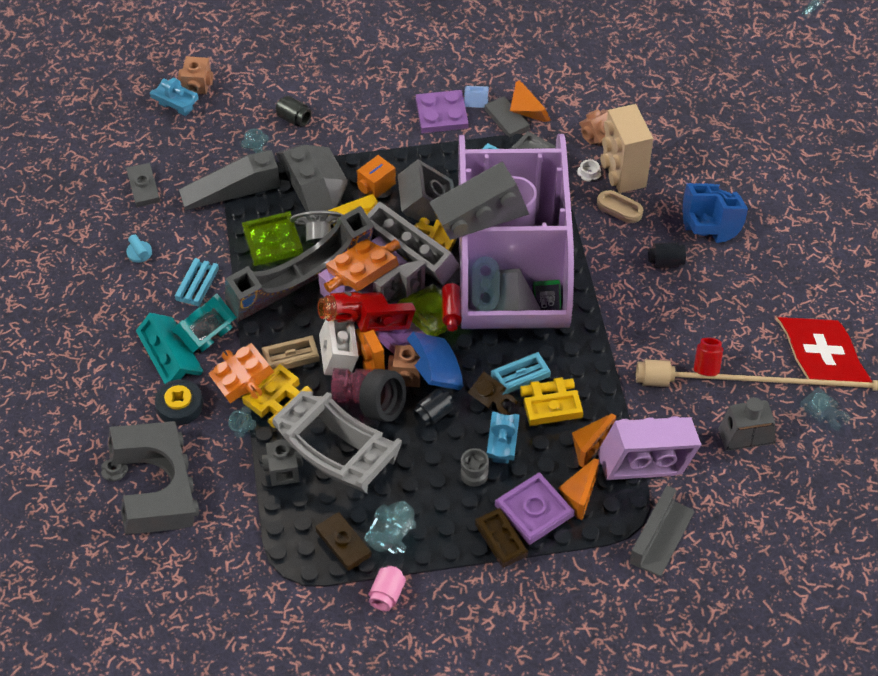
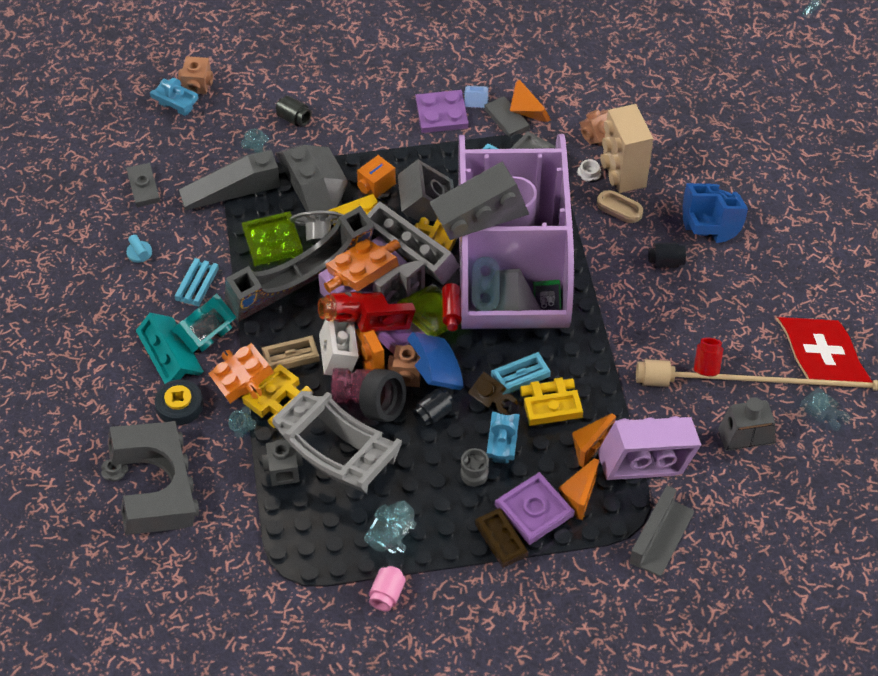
(343, 541): dark brown plate -> none

